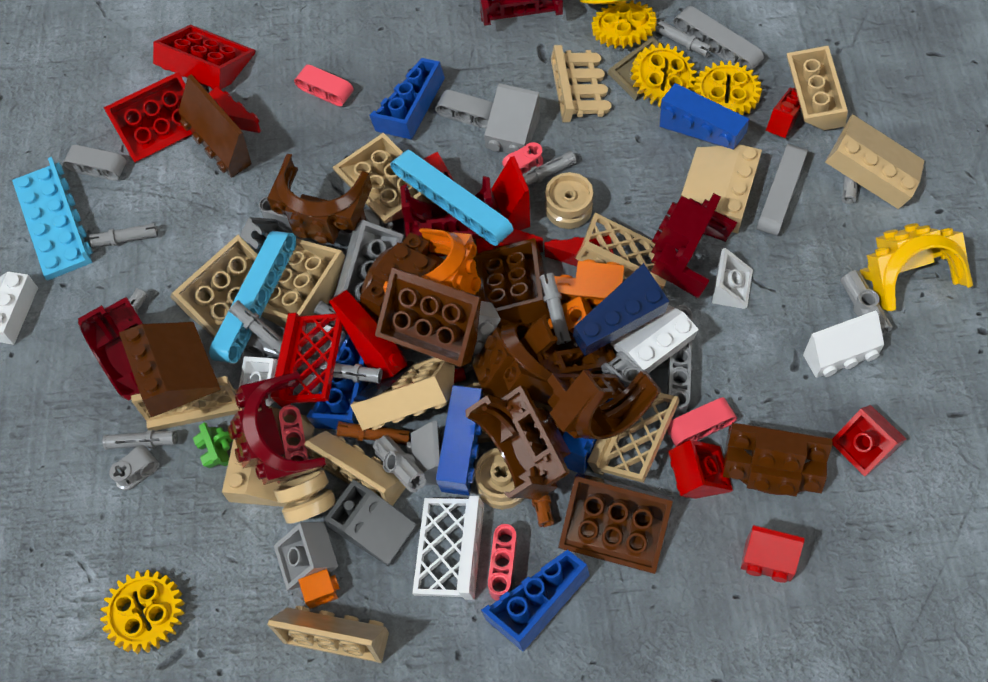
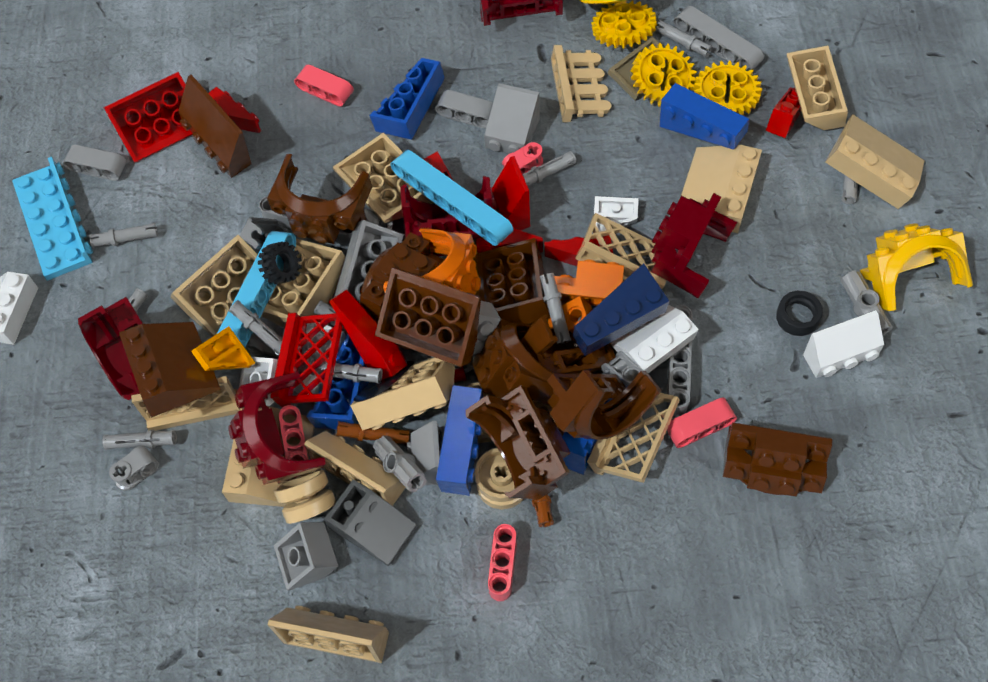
(121, 622): yellow gear -> none
(203, 54): red slope -> none
(217, 445): bright green hips -> none
(223, 352): none -> light orange wing
(289, 259): none -> black tyre
(319, 588): orange brick -> none
(469, 547): white fence -> none
(533, 604): blue wedge -> none
(569, 200): tan wheel -> none
(615, 522): reddish brown slope -> none
(620, 210): none -> white wing
(699, 469): red slope -> none
(732, 281): white slope -> none
(771, 554): slope -> none
(782, 189): light grey beam -> none
(806, 299): none -> black tyre
(867, 440): red slope -> none

